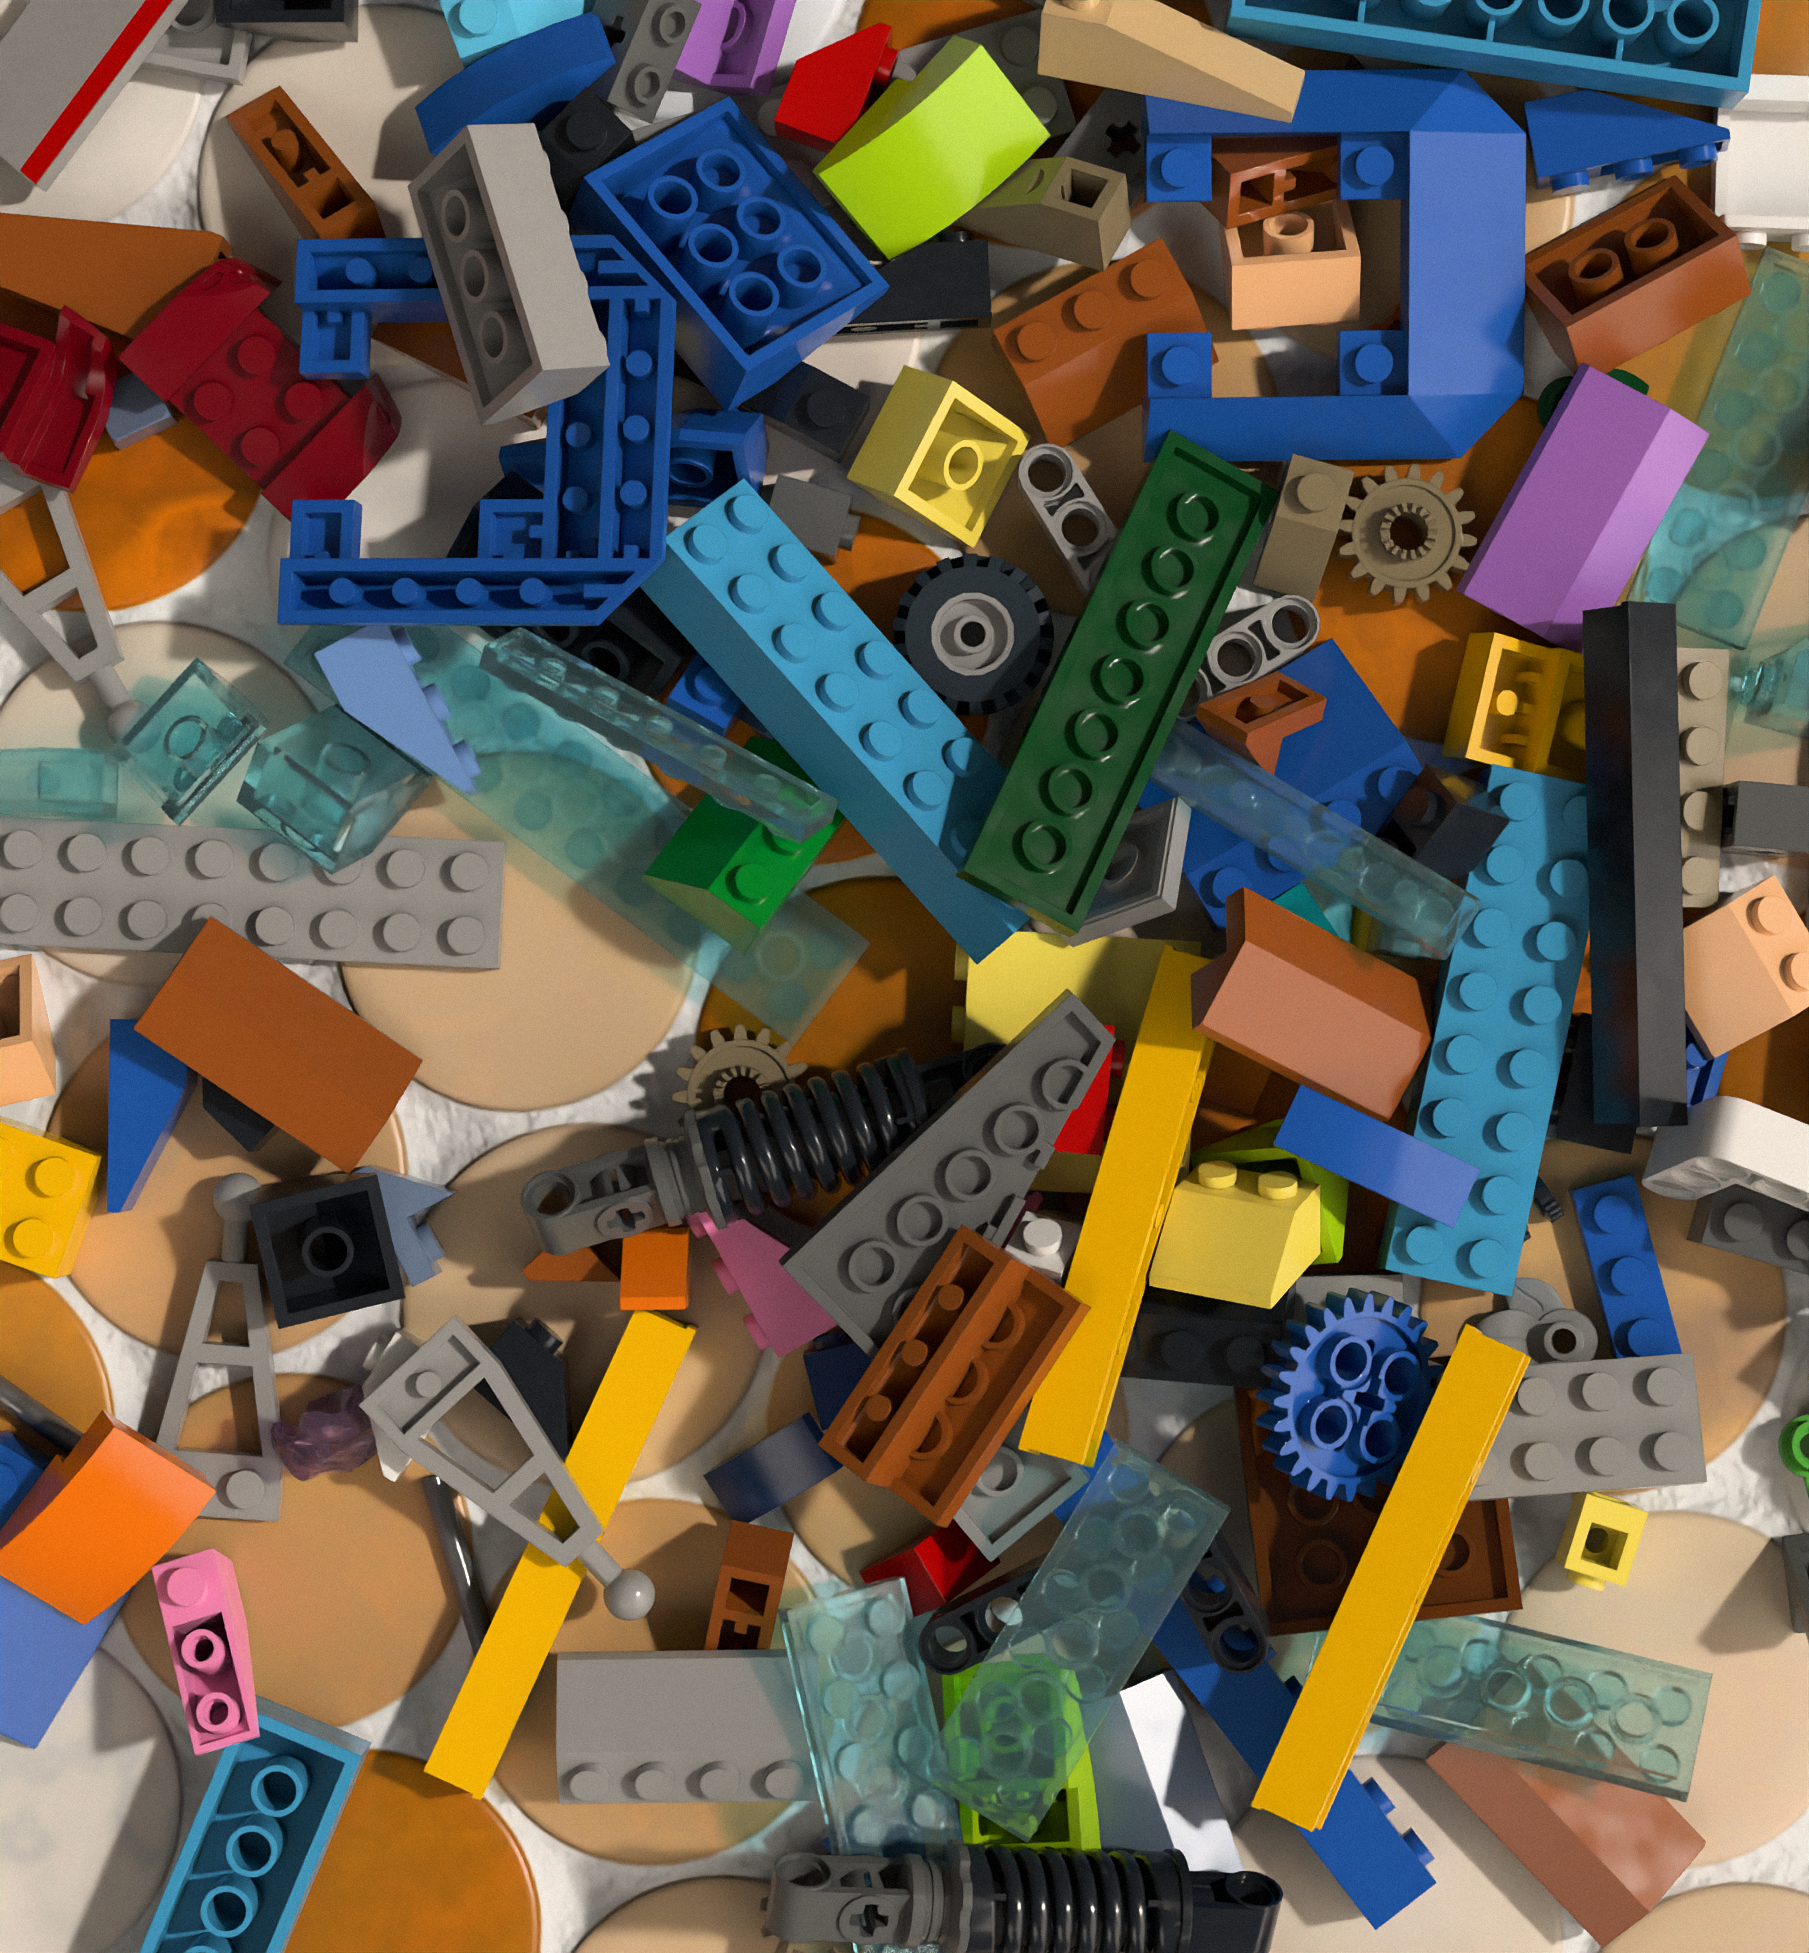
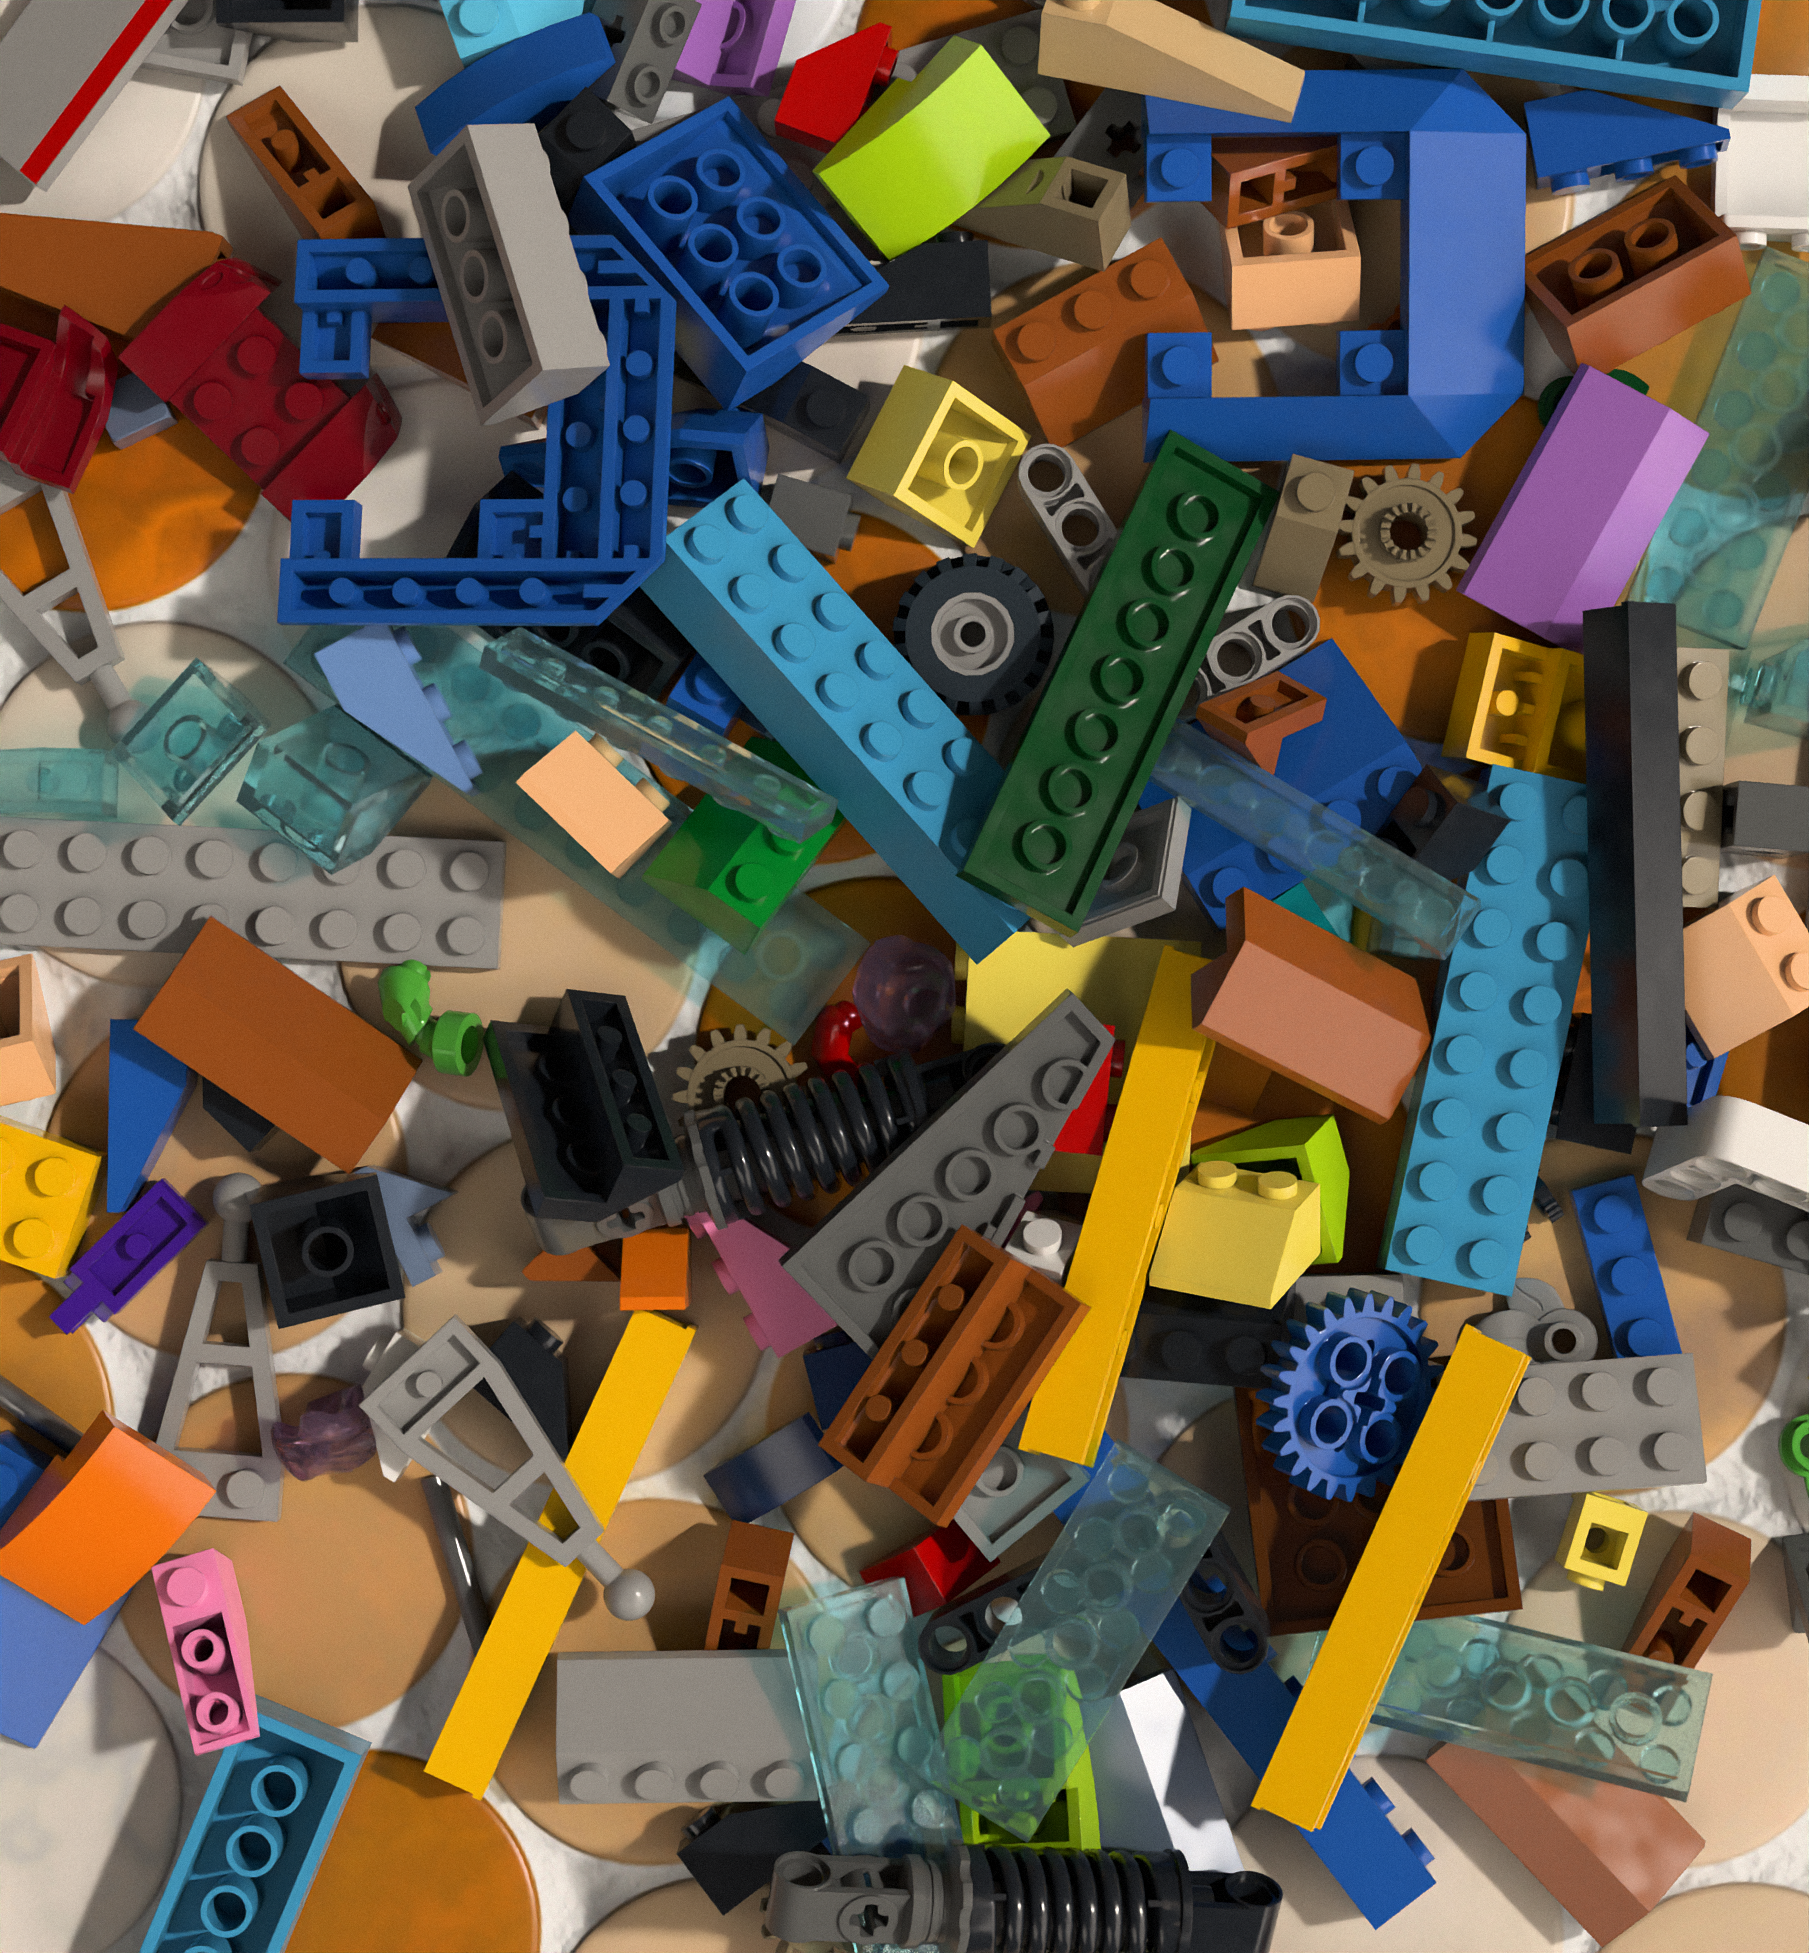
(129, 1256): none -> dark purple hinge
(451, 1041): none -> bright green arm
(583, 1109): none -> black slope
(596, 802): none -> light nougat slope
(737, 1847): none -> black slope
(834, 1036): none -> red arm
(903, 993): none -> hair
(1376, 1156): blue slope -> none
(1691, 1593): none -> dark orange slope

